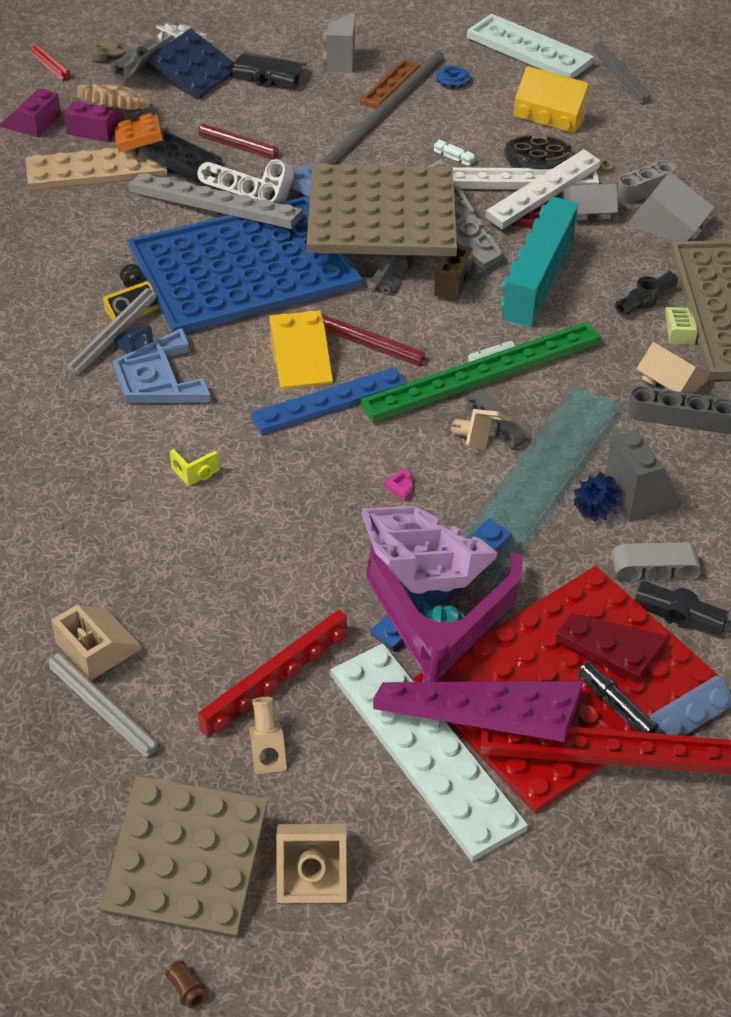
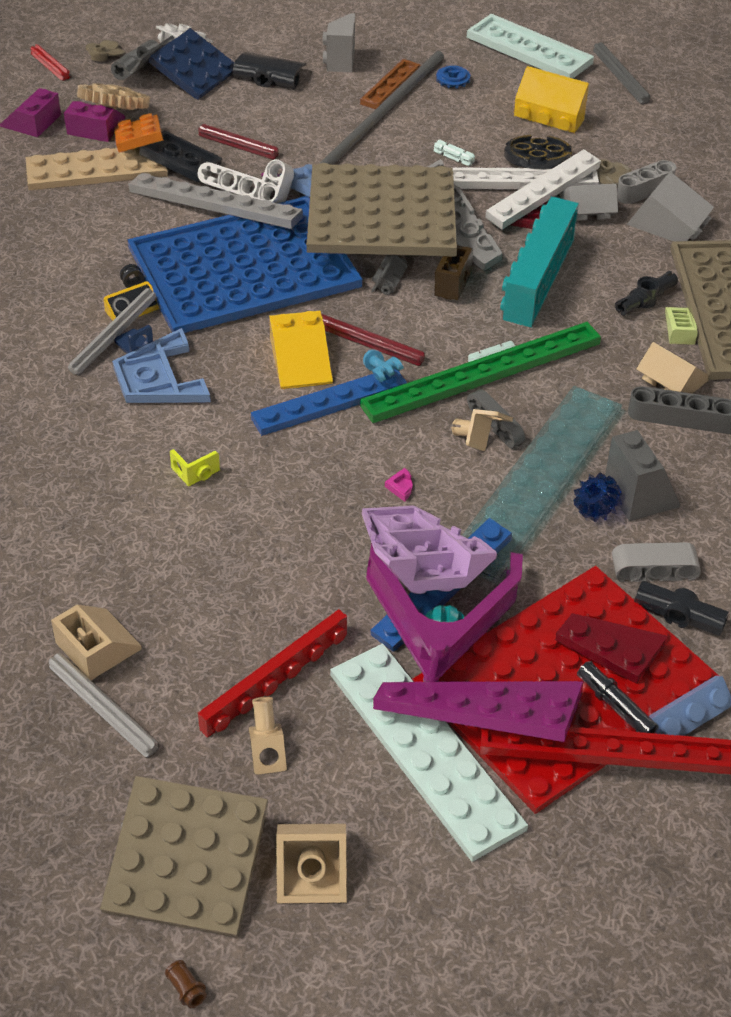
(375, 362): none -> dark azure hinge

